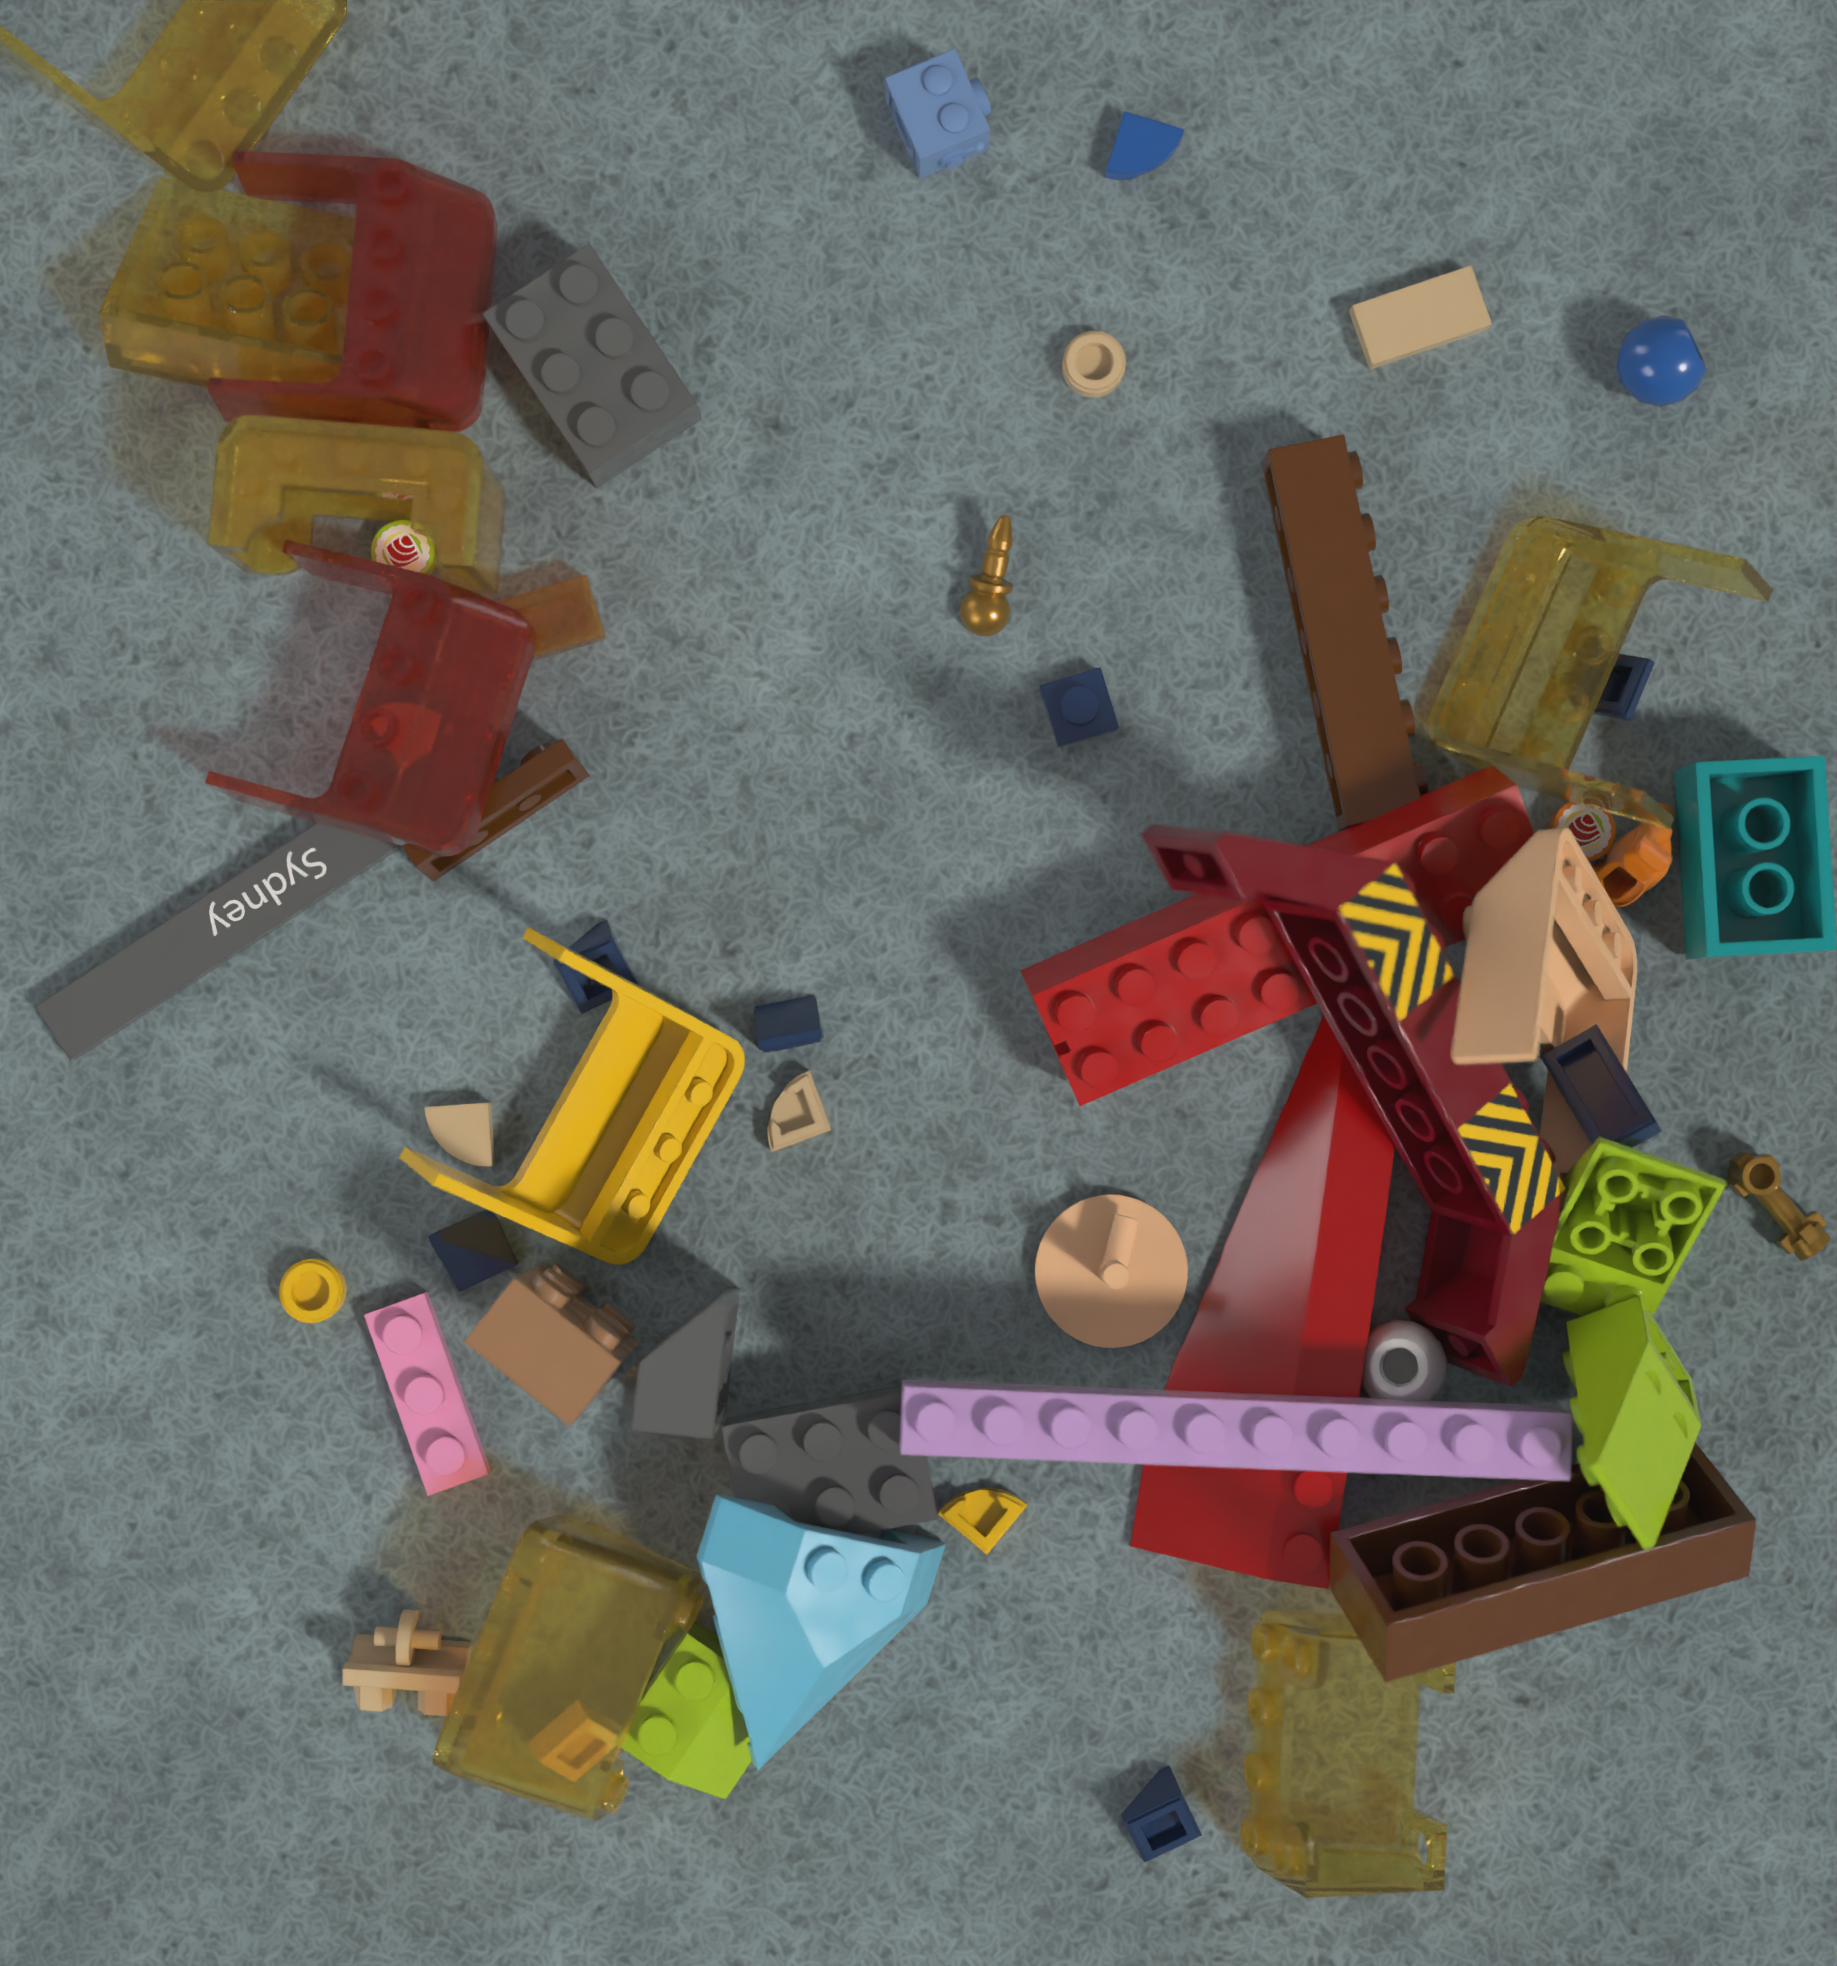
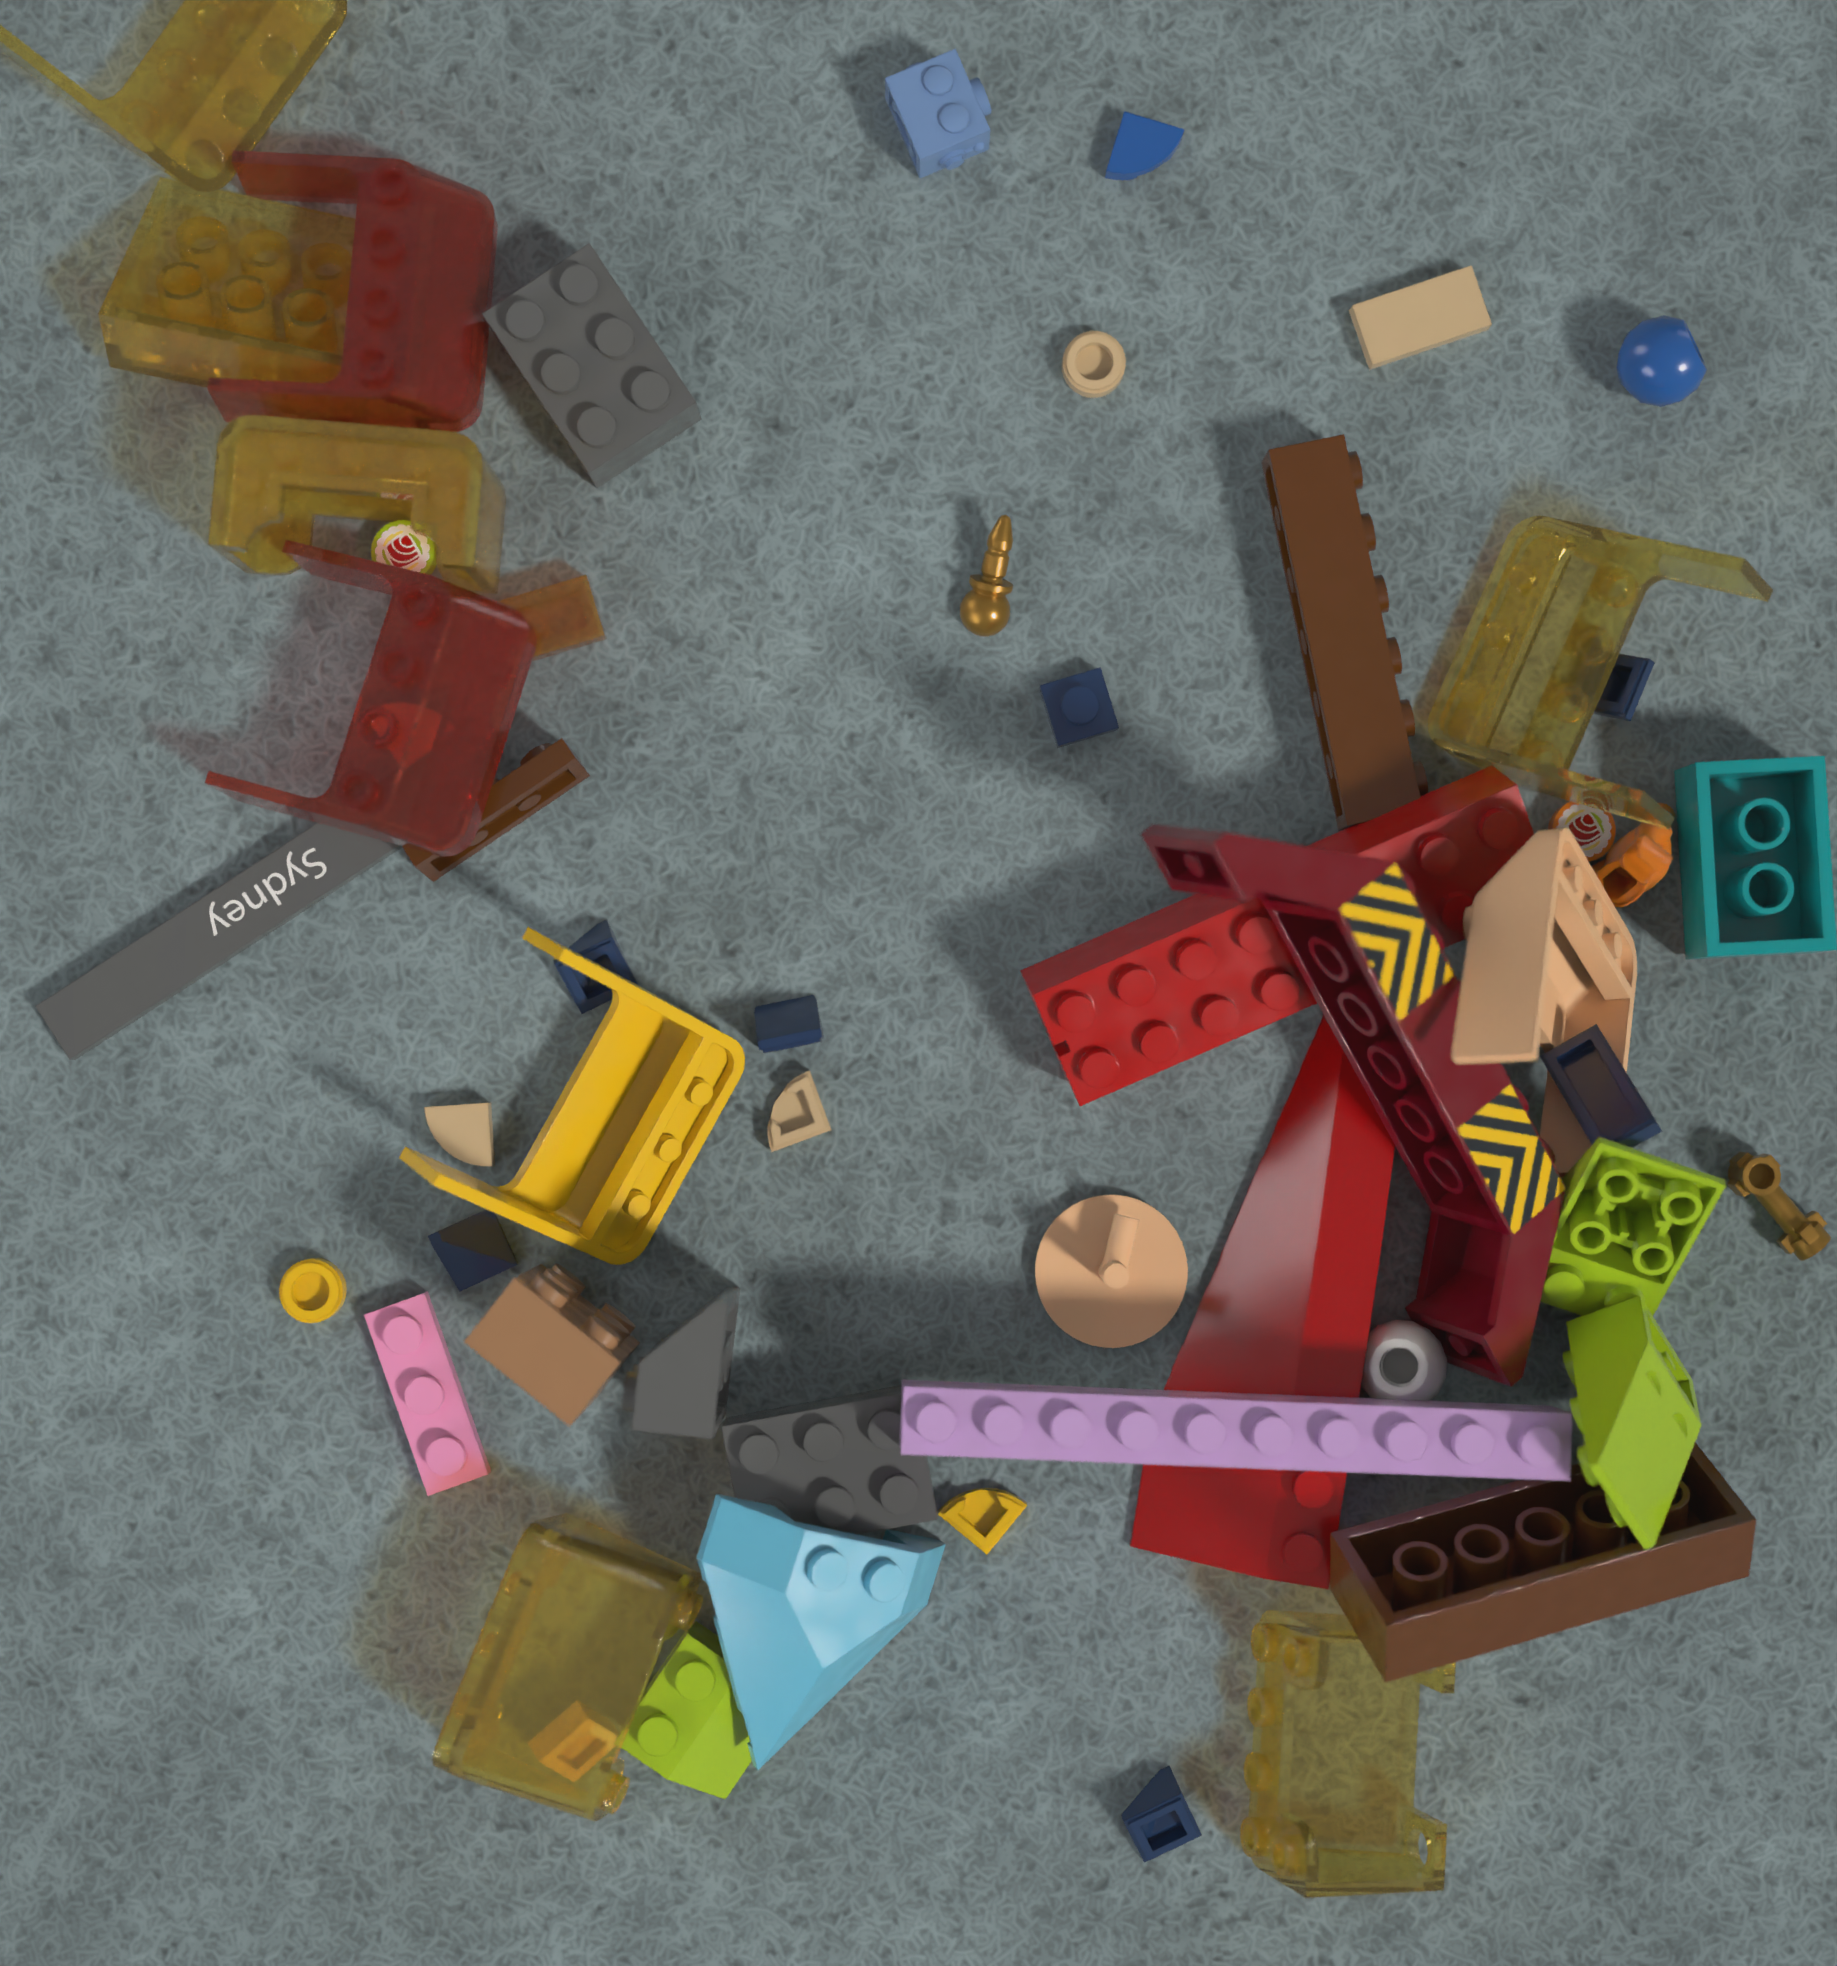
(406, 1661): tan hips -> none

